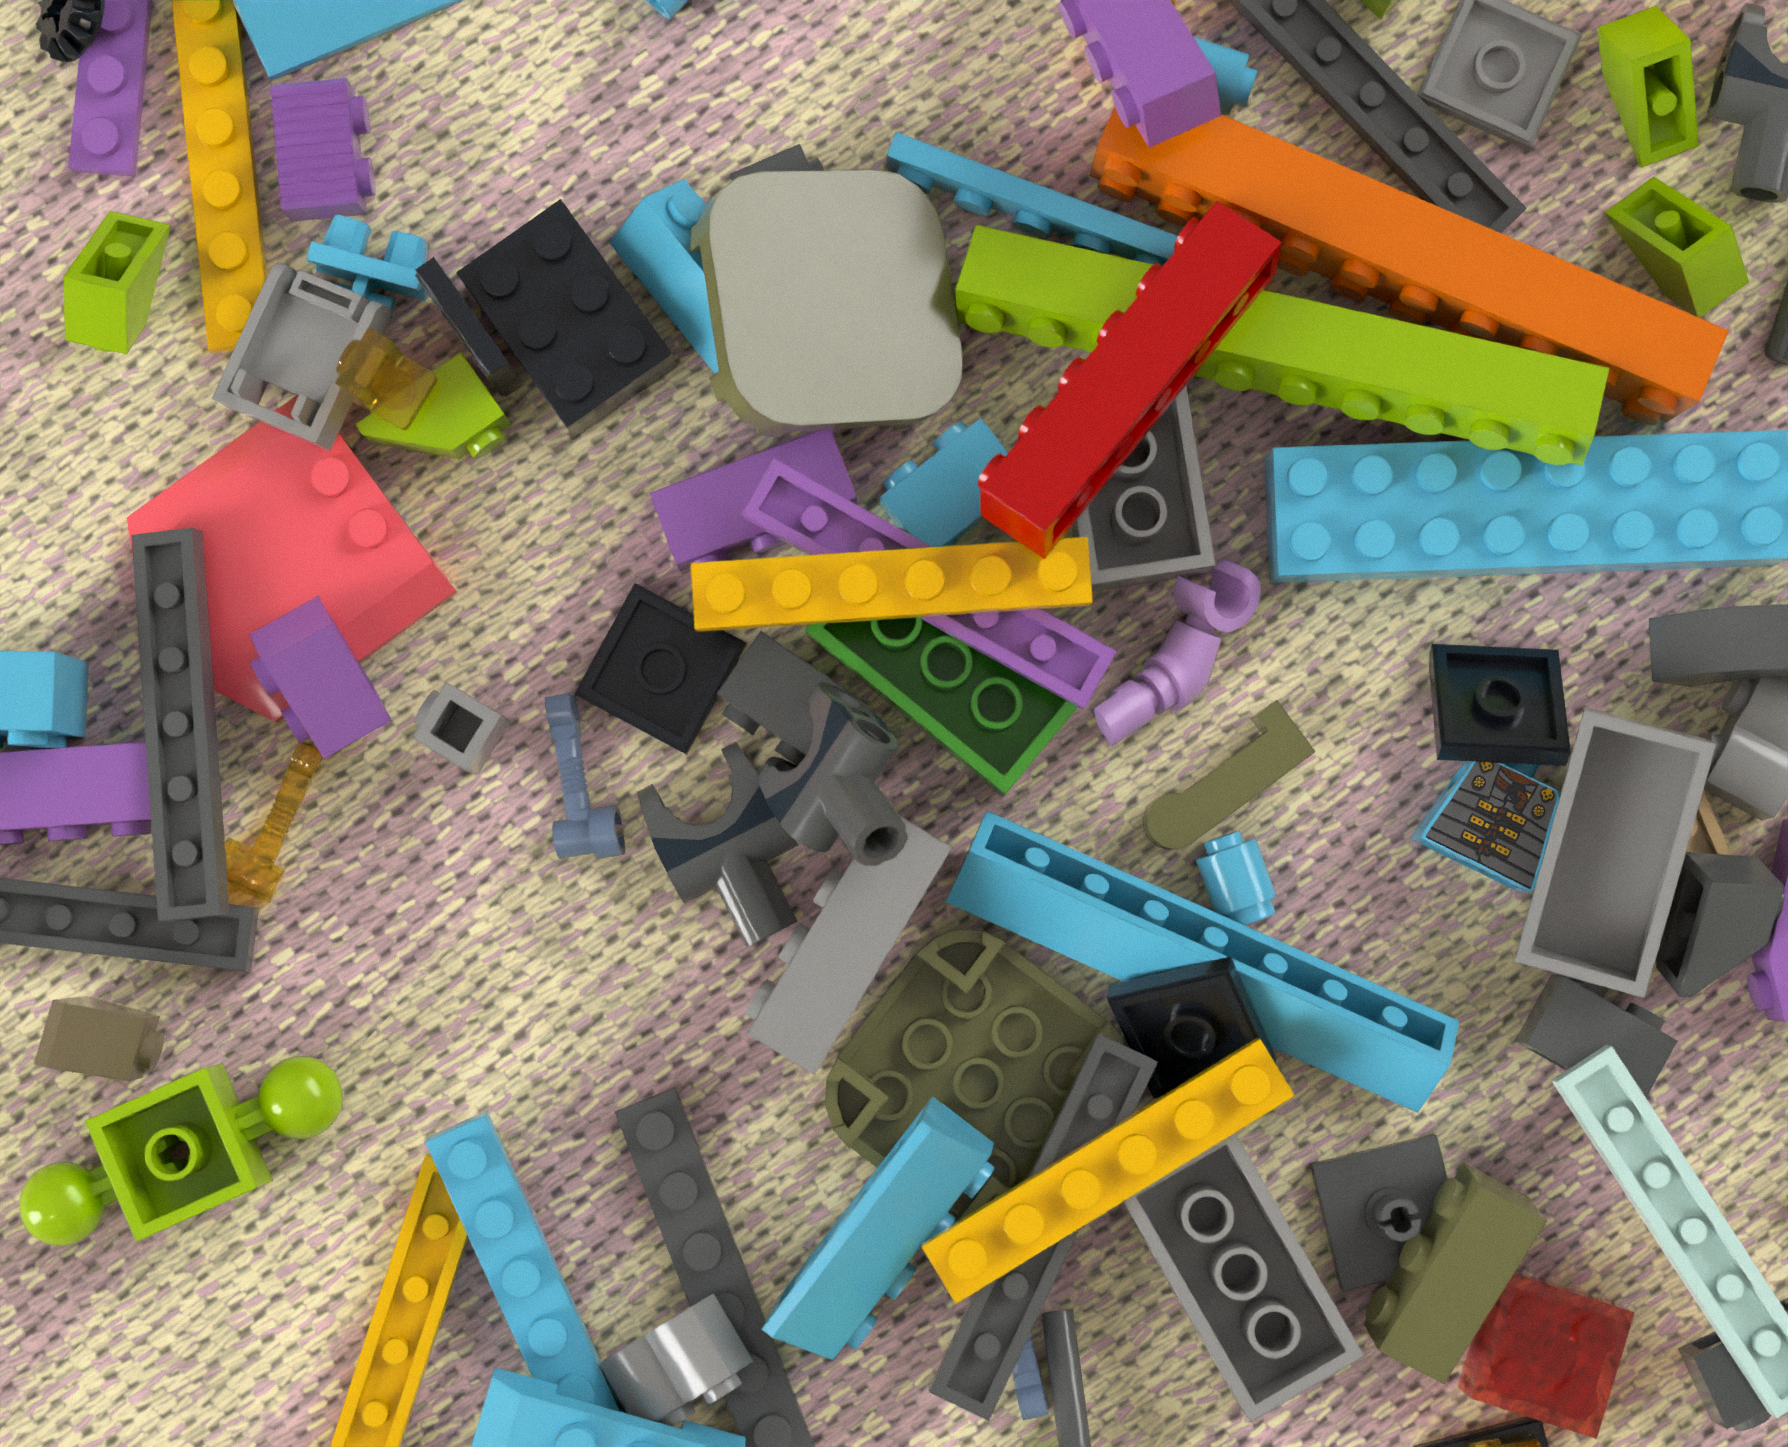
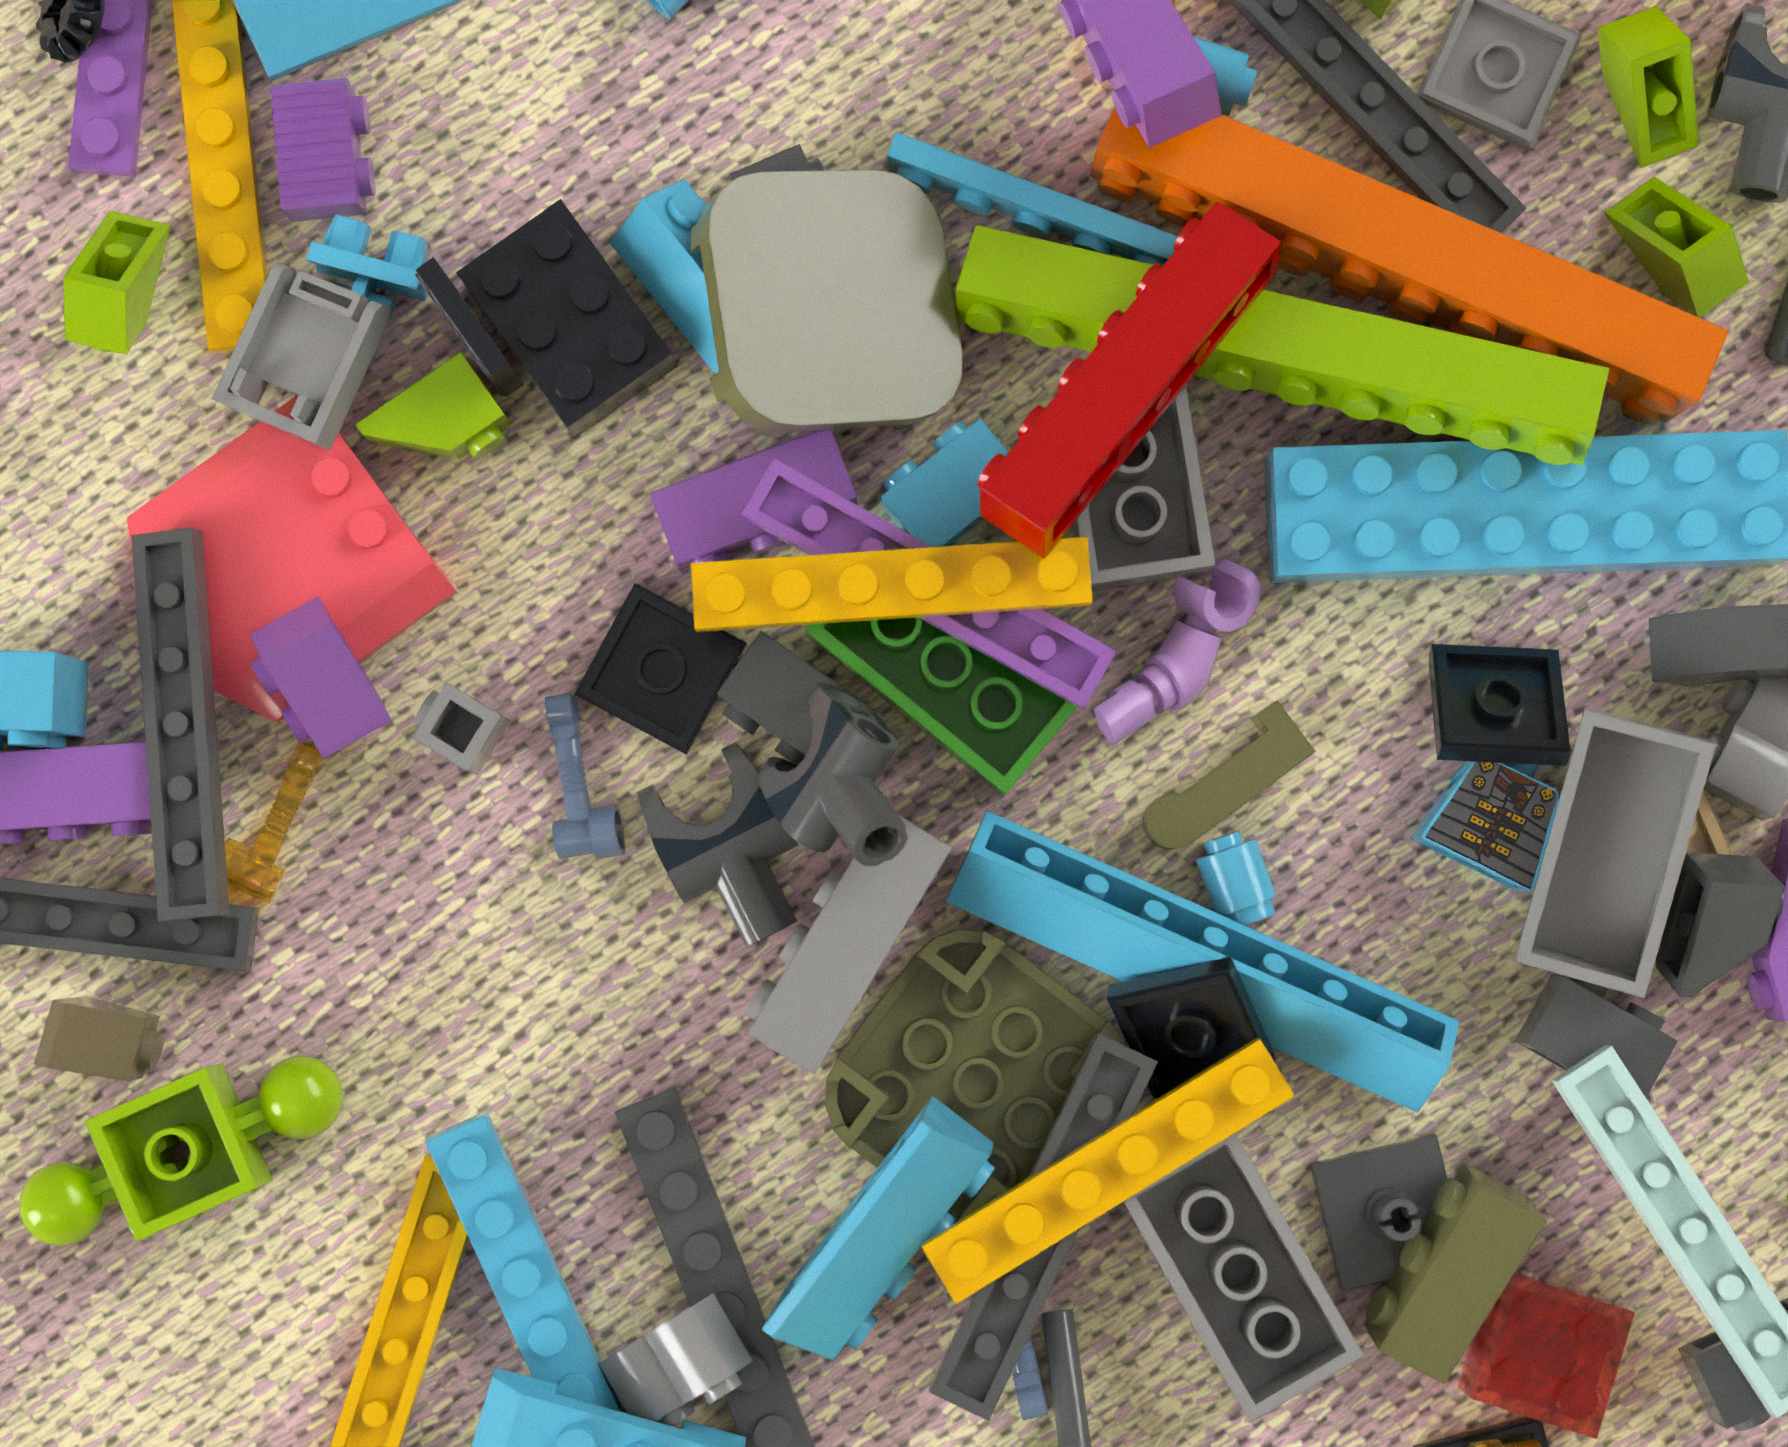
(383, 379): clear yellow bracket -> none

